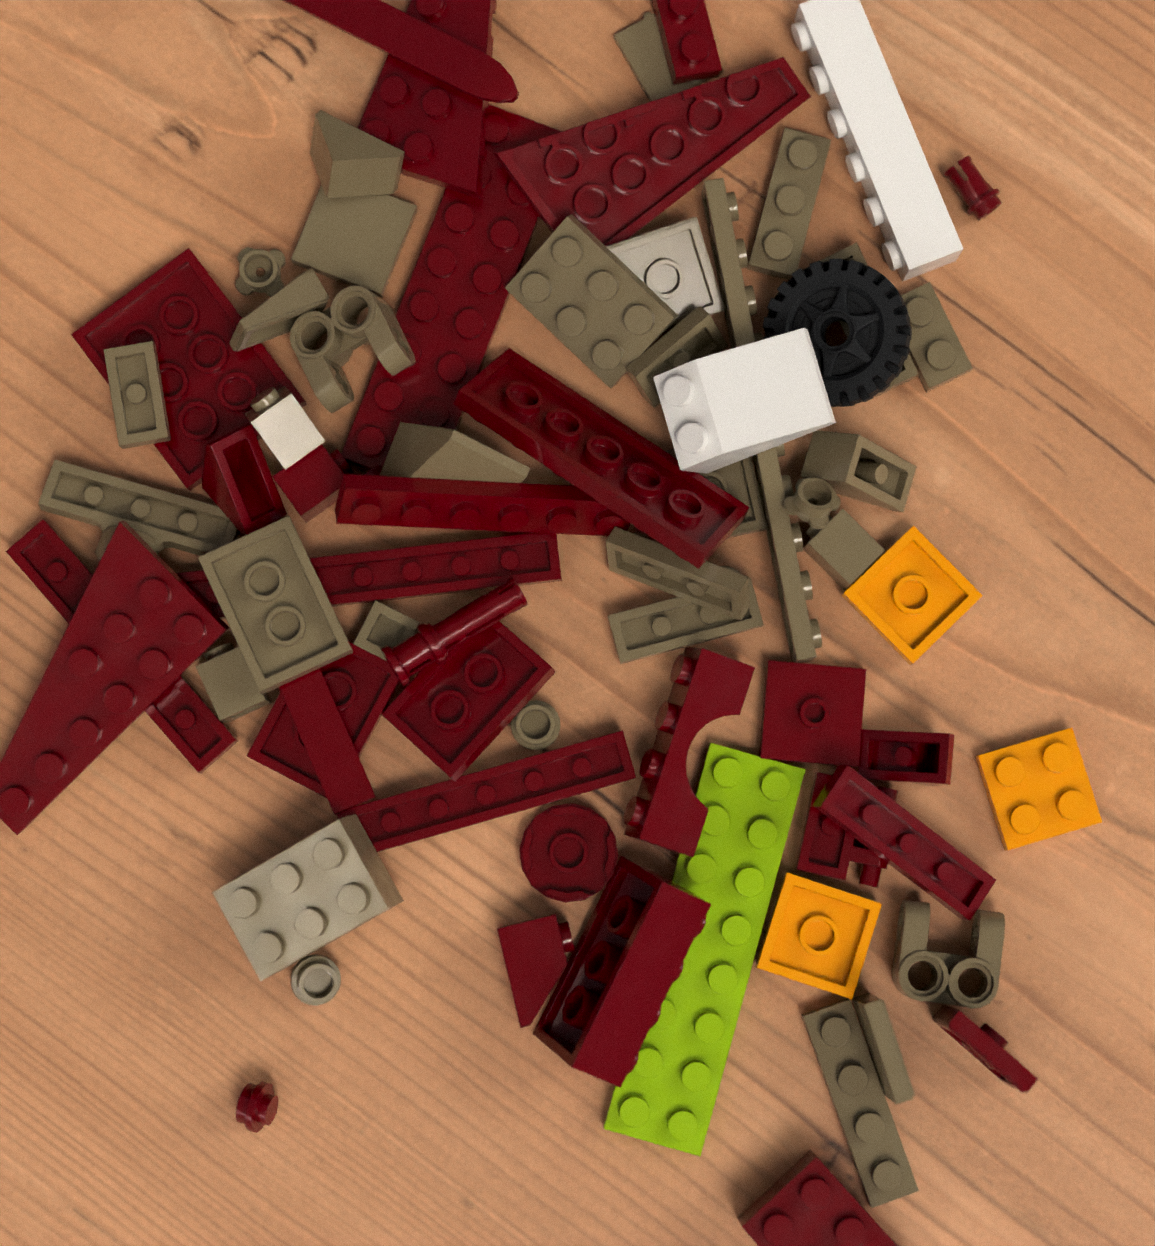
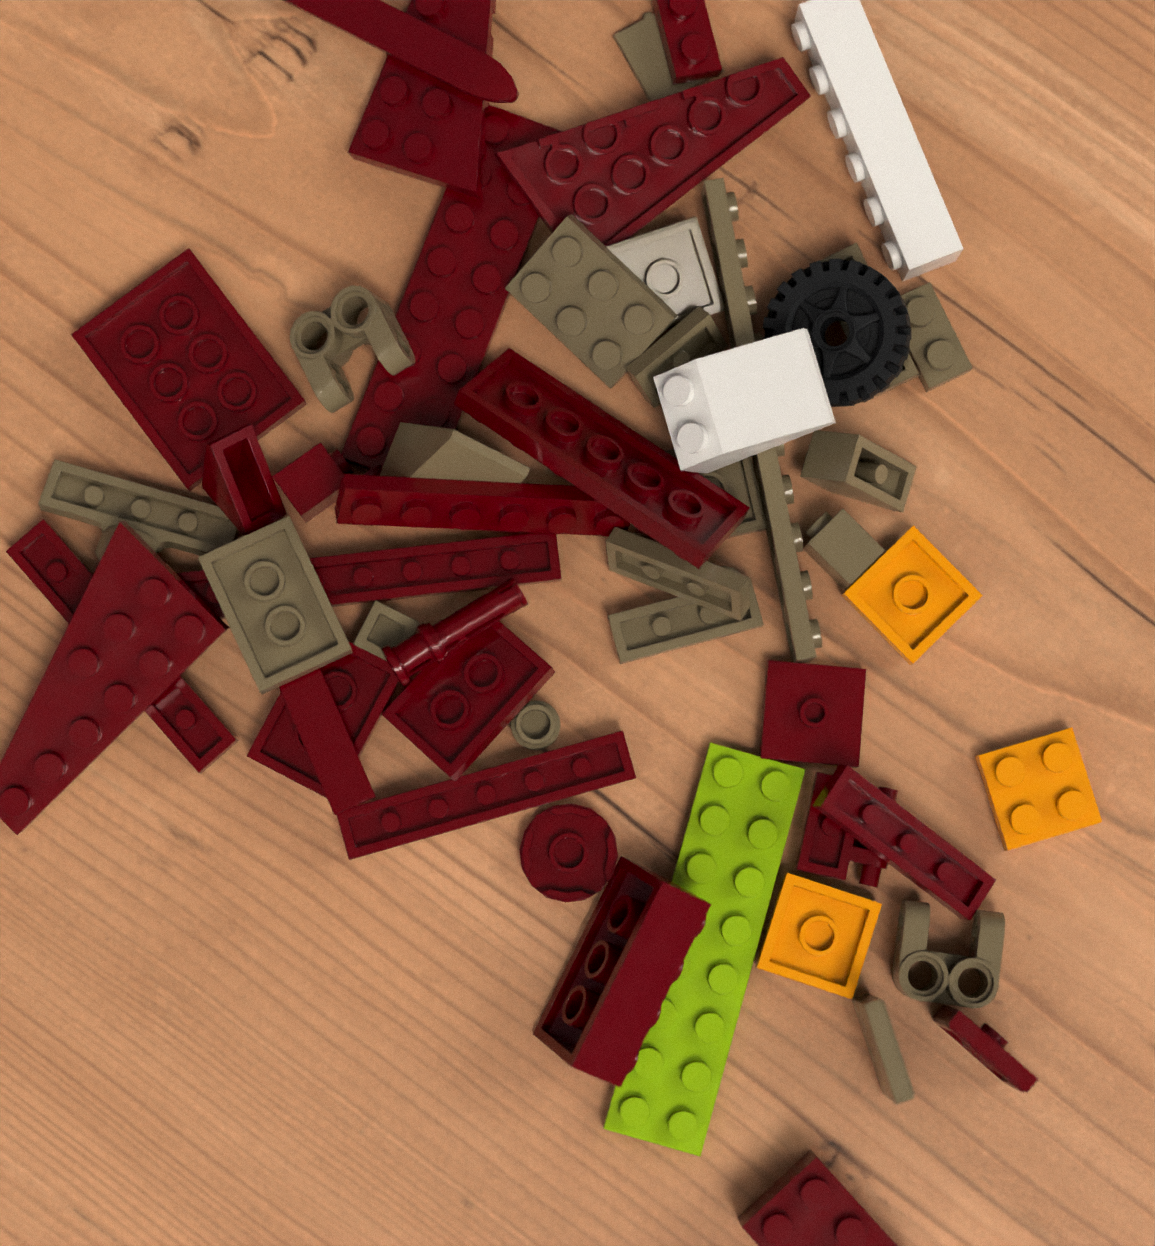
(137, 395): dark tan plate -> none
(230, 683): dark tan brick -> none
(250, 262): dark tan plate -> none
(257, 1106): dark red plate -> none
(280, 311): dark tan slope -> none
(283, 425): brick -> none
(307, 896): dark tan brick -> none
(315, 980): dark tan plate -> none
(353, 160): dark tan slope -> none
(355, 238): dark tan tile -> none
(534, 961): dark red slope -> none
(665, 805): dark red arch -> none
(789, 204): dark tan plate -> none
(813, 501): dark tan plate -> none
(860, 1103): dark tan plate -> none
(906, 757): dark red slope -> none
(975, 191): dark red pin -> none

